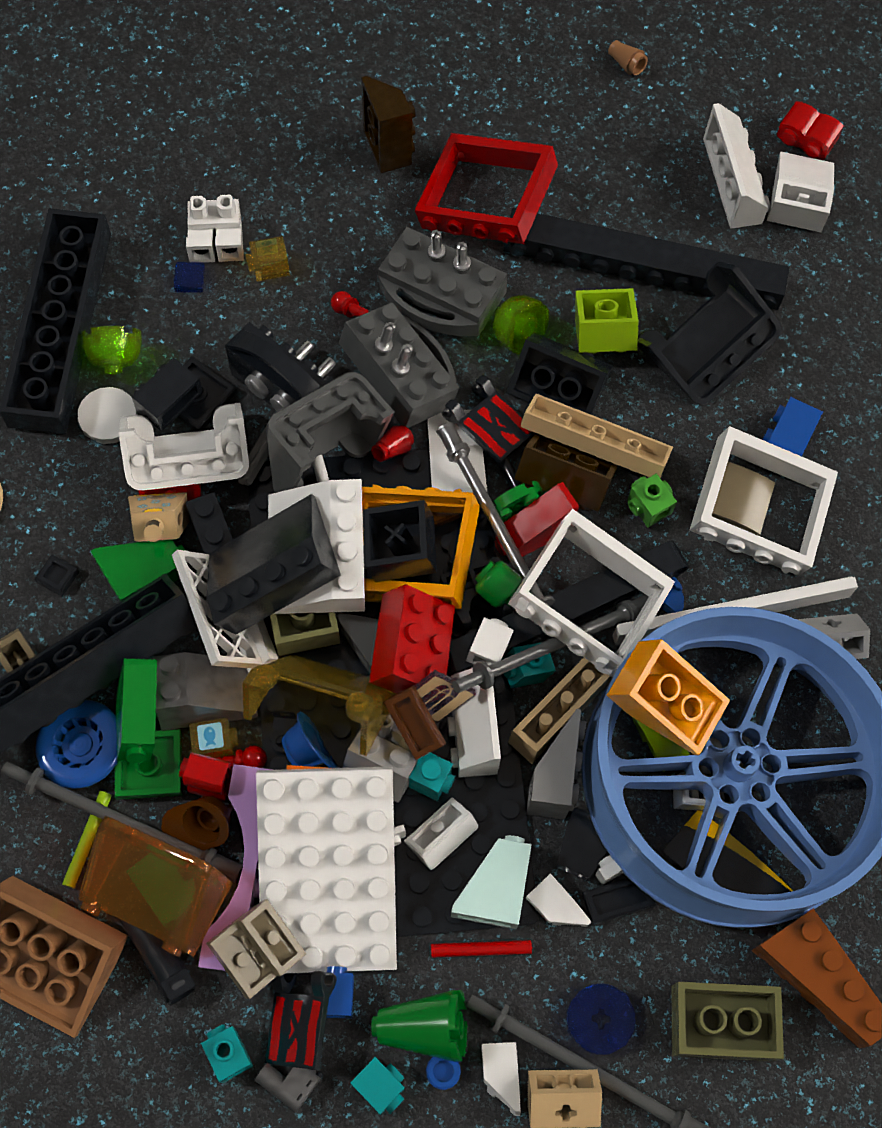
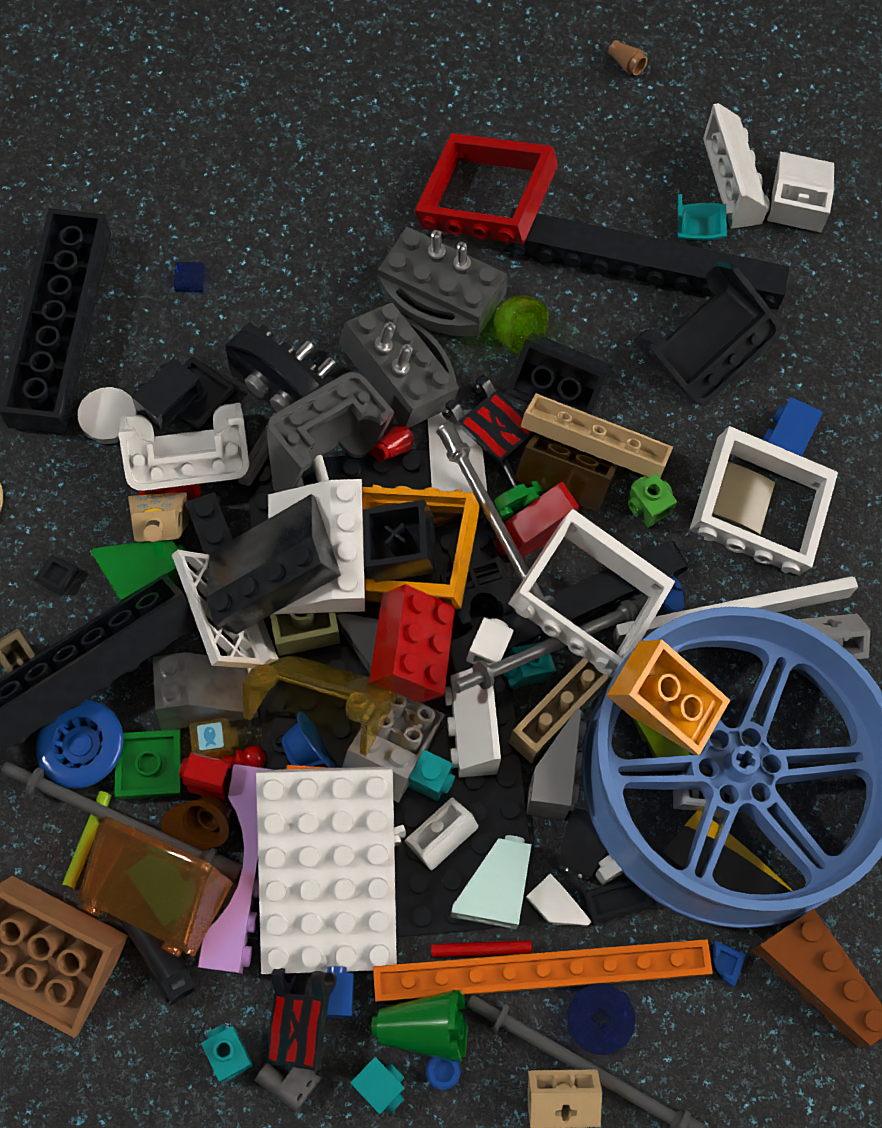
(112, 348): clear neon green cylinder -> none
(136, 710): green slope -> none
(212, 218): white hips -> none
(256, 948): dark tan slope -> none
(268, 258): clear yellow brick -> none
(346, 304): red bar -> none
(387, 124): dark brown slope -> none
(414, 722): reddish brown tile -> none
(440, 696): piece -> none
(497, 583): green head -> none
(501, 1073): white slope -> none
(543, 970): none -> orange plate
(606, 320): lime brick -> none
(701, 221): none -> teal piece
(727, 962): none -> blue tile
(727, 1021): olive brick -> none
(809, 130): red brick -> none

